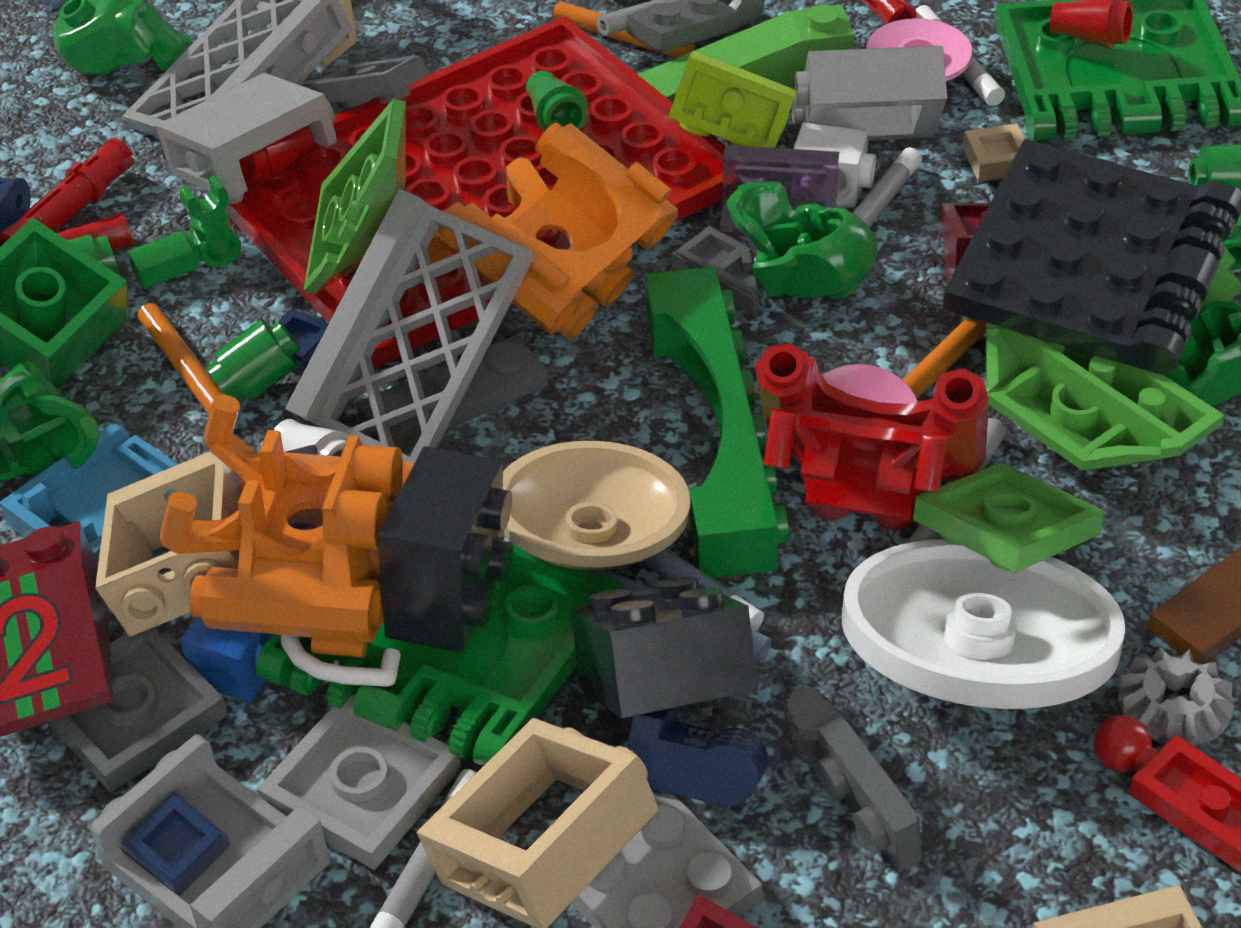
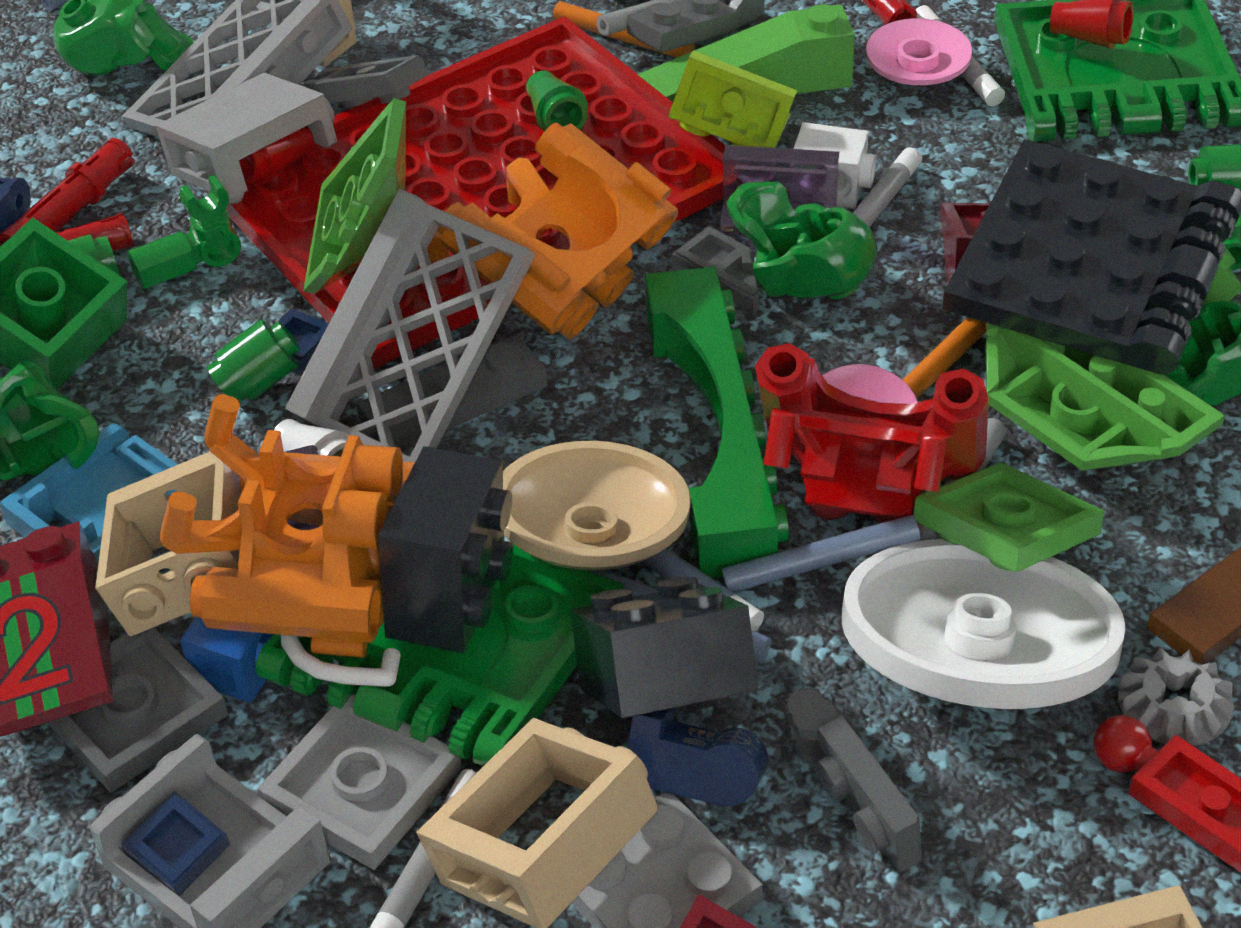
(179, 354): orange bar -> none
(821, 553): none -> sand blue piece
(874, 90): light grey window -> none
(992, 150): tan plate -> none

